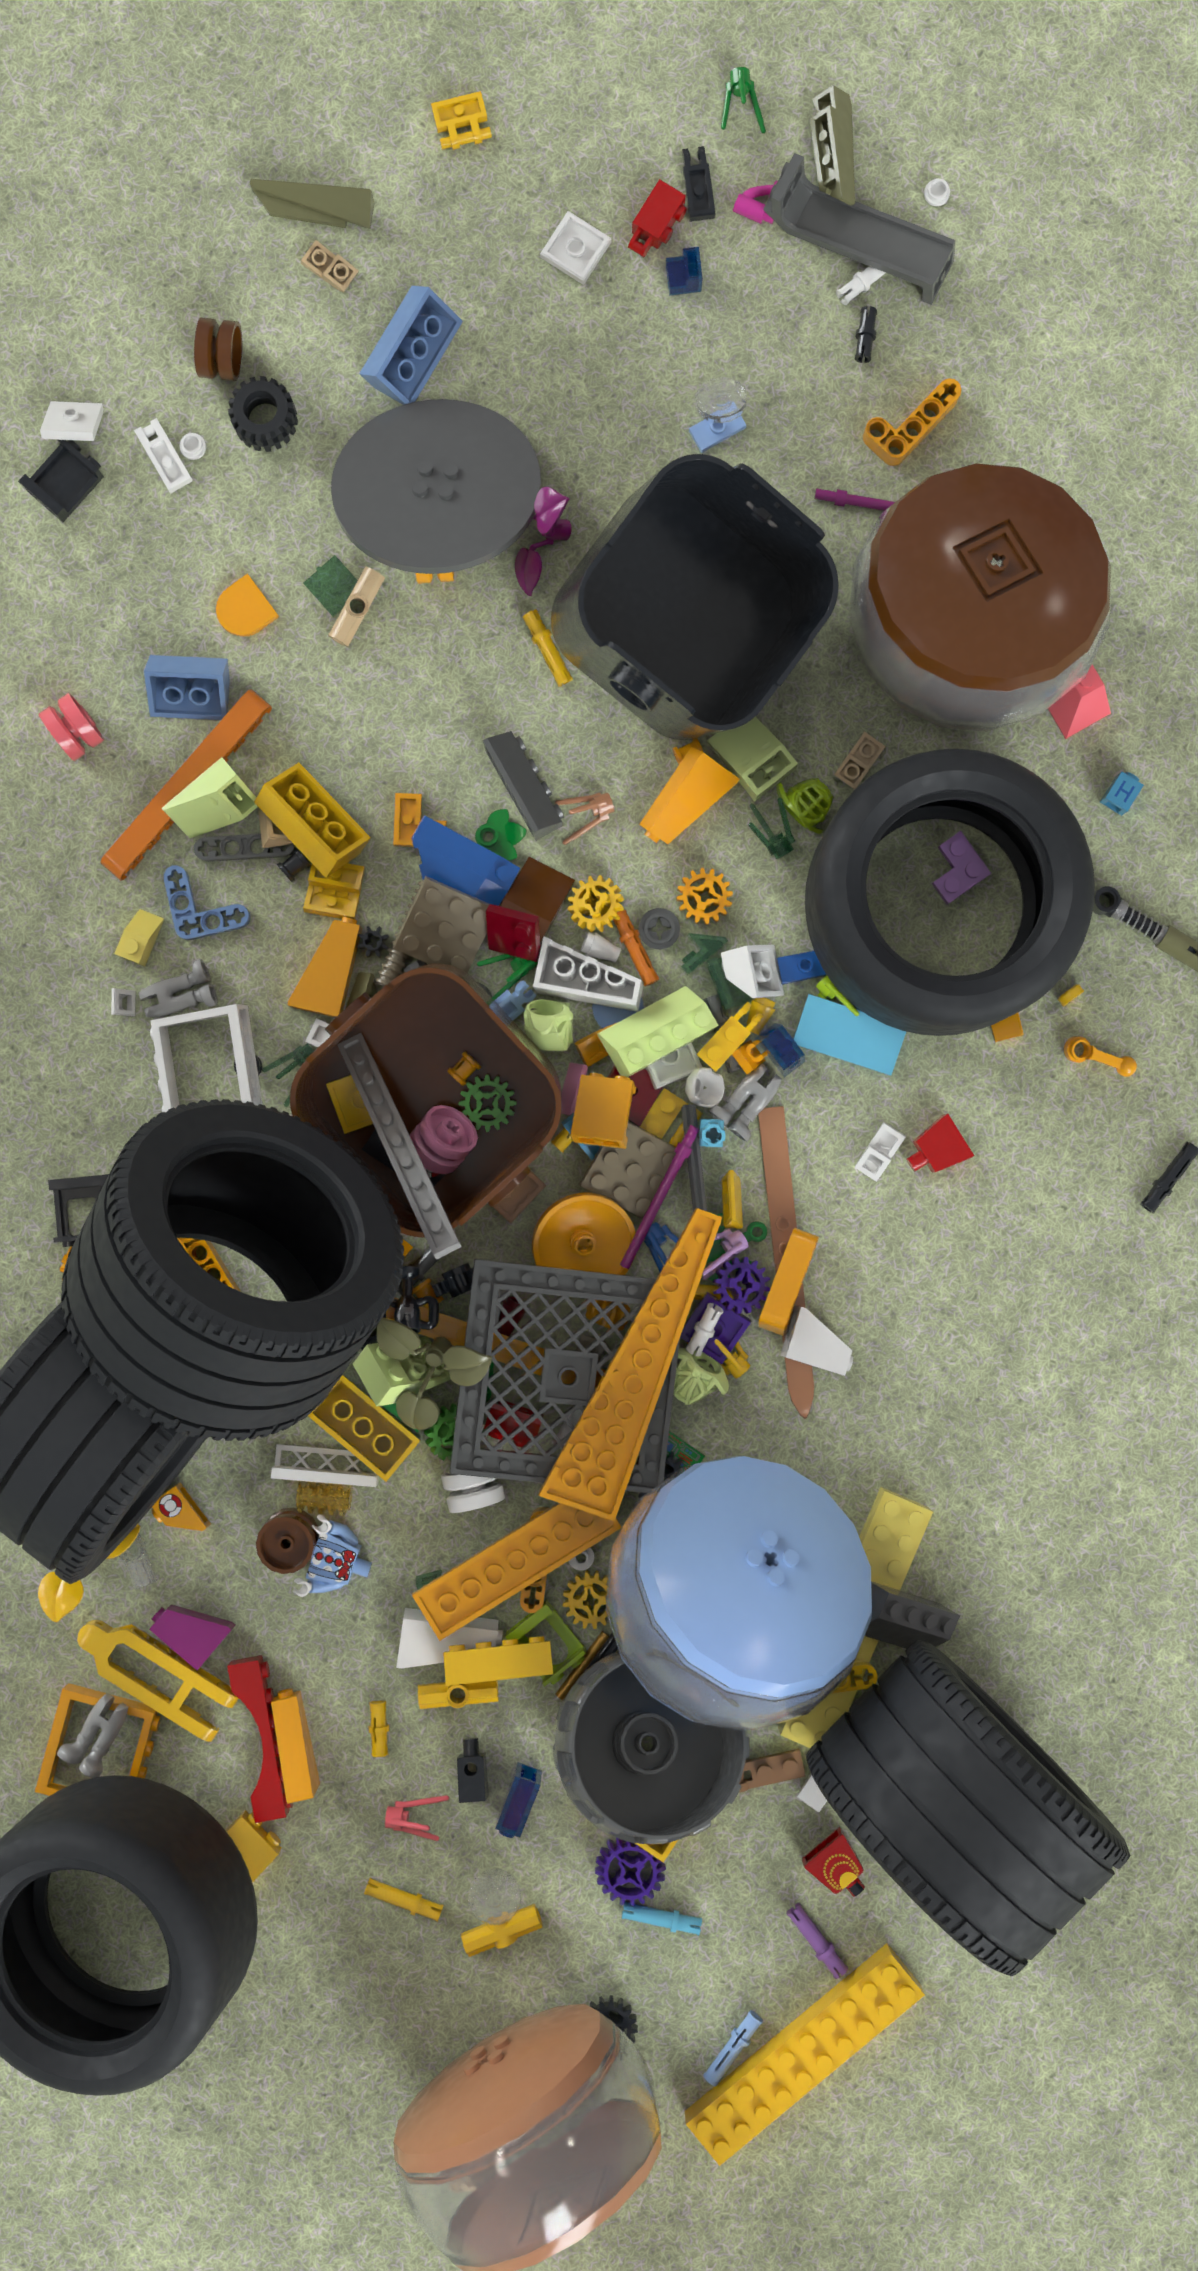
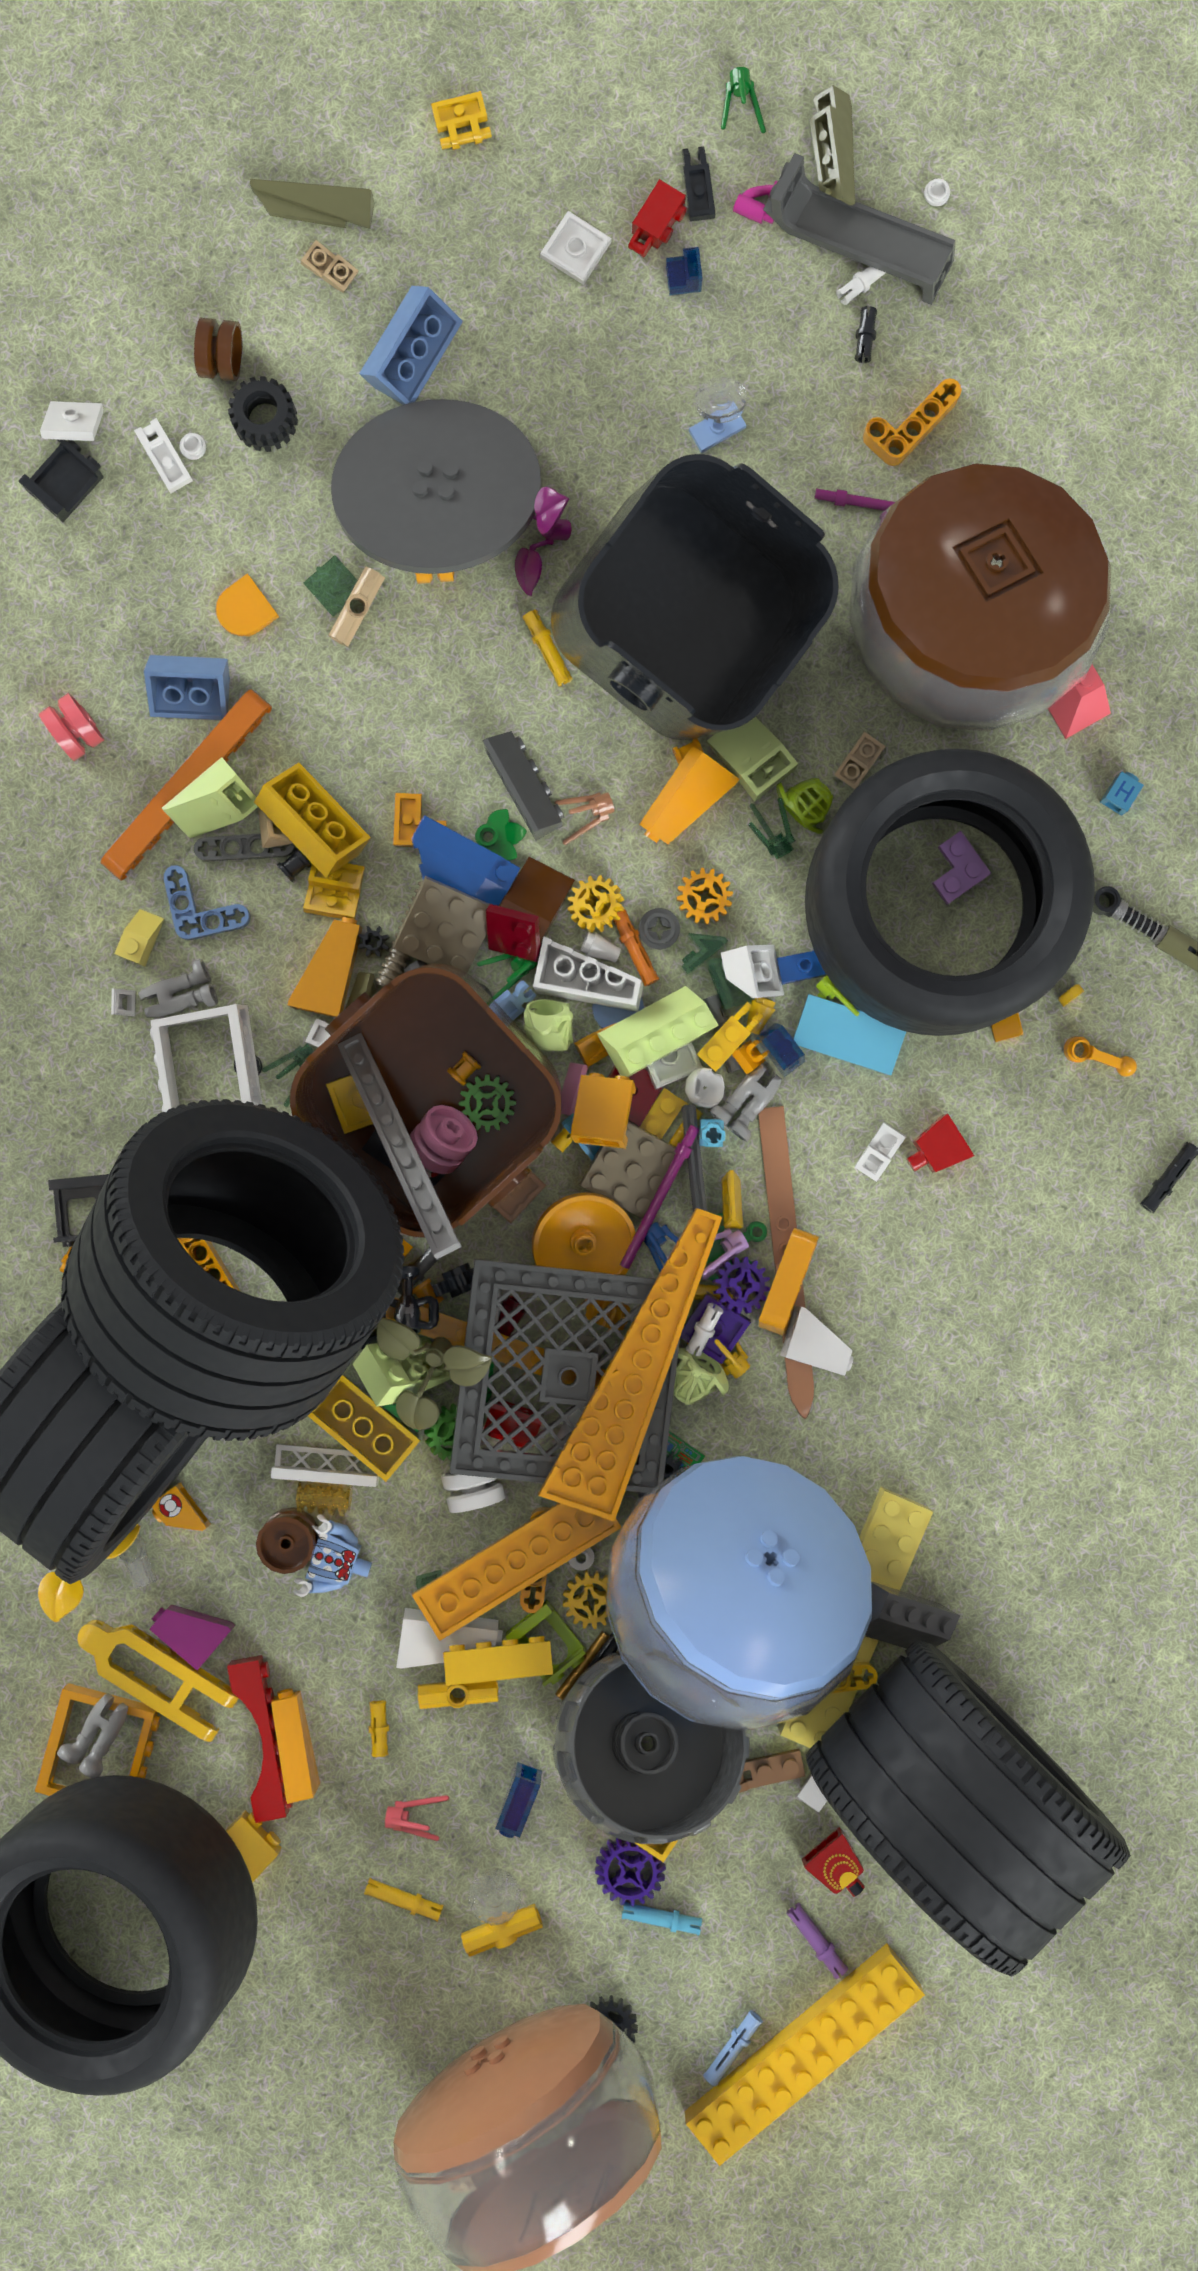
(472, 1785): black torso -> none

